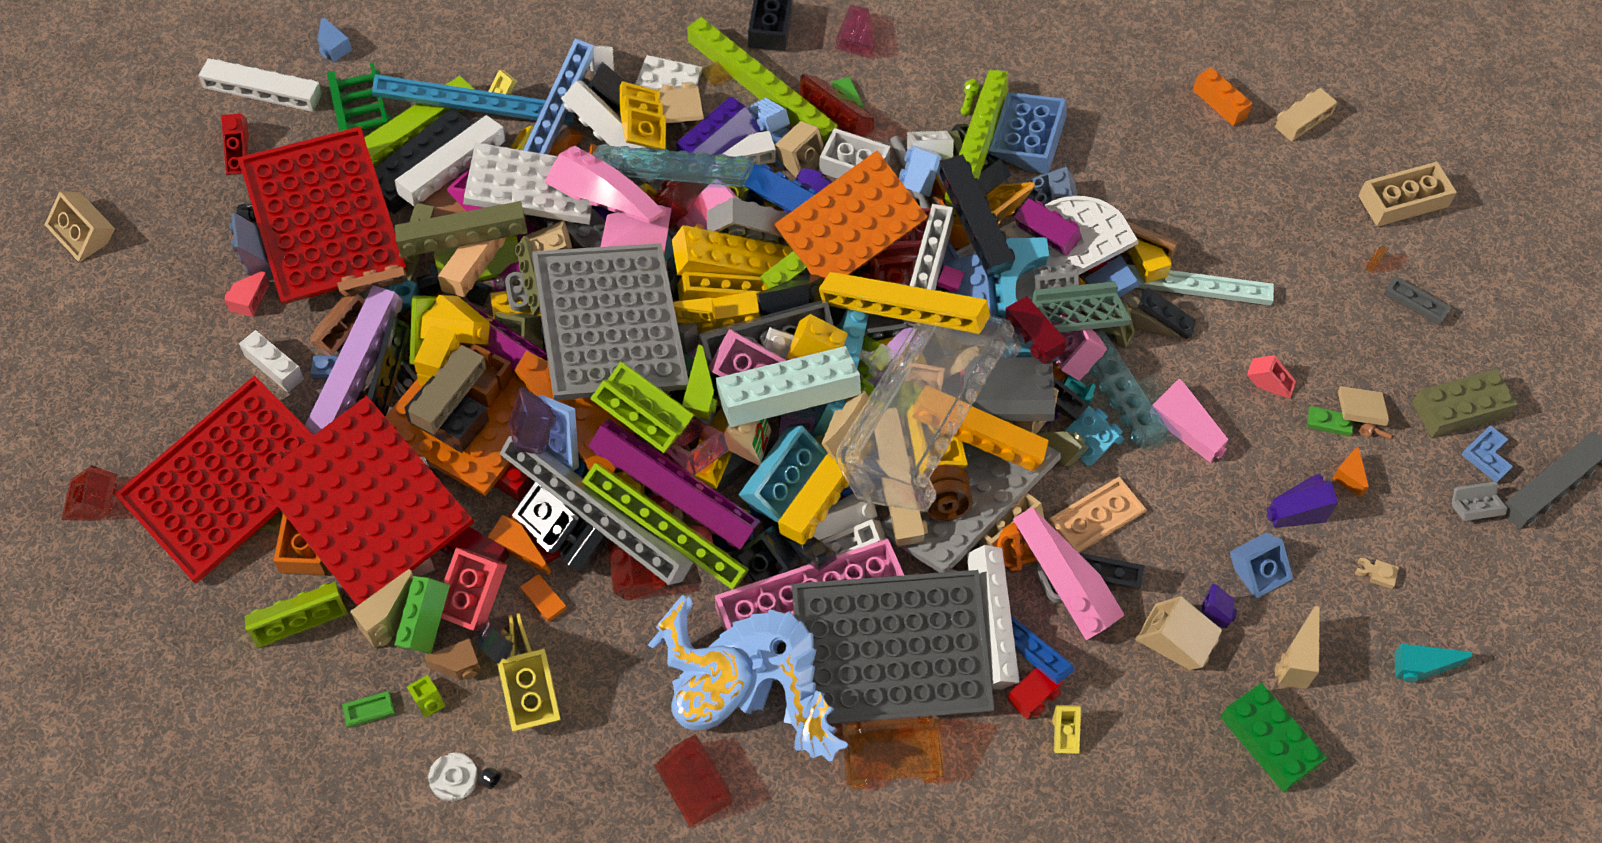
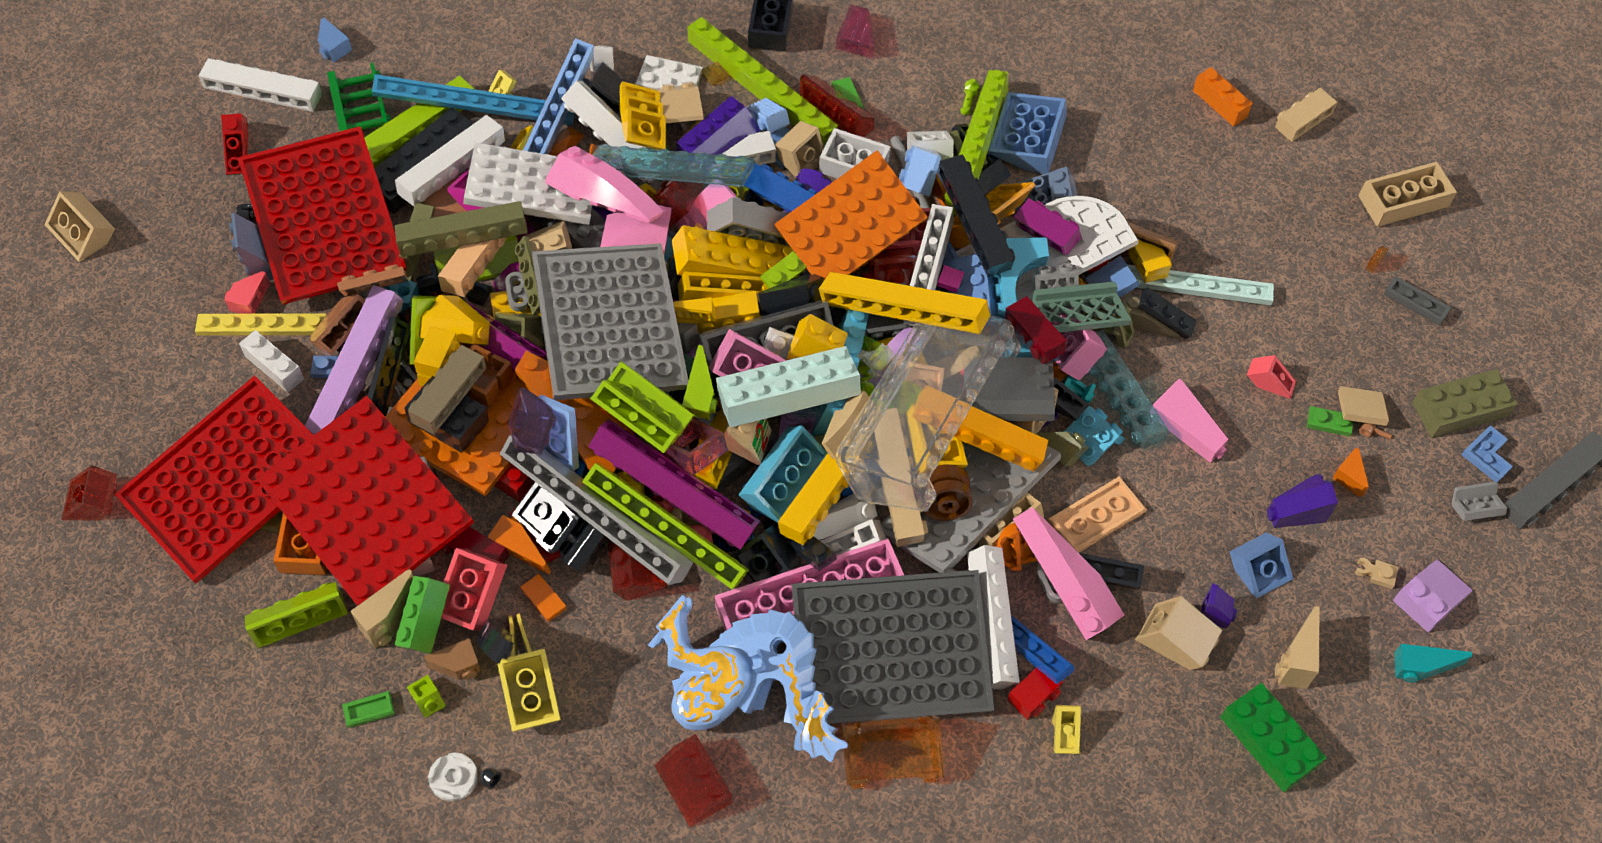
(263, 323): none -> light yellow plate
(1432, 595): none -> lavender slope

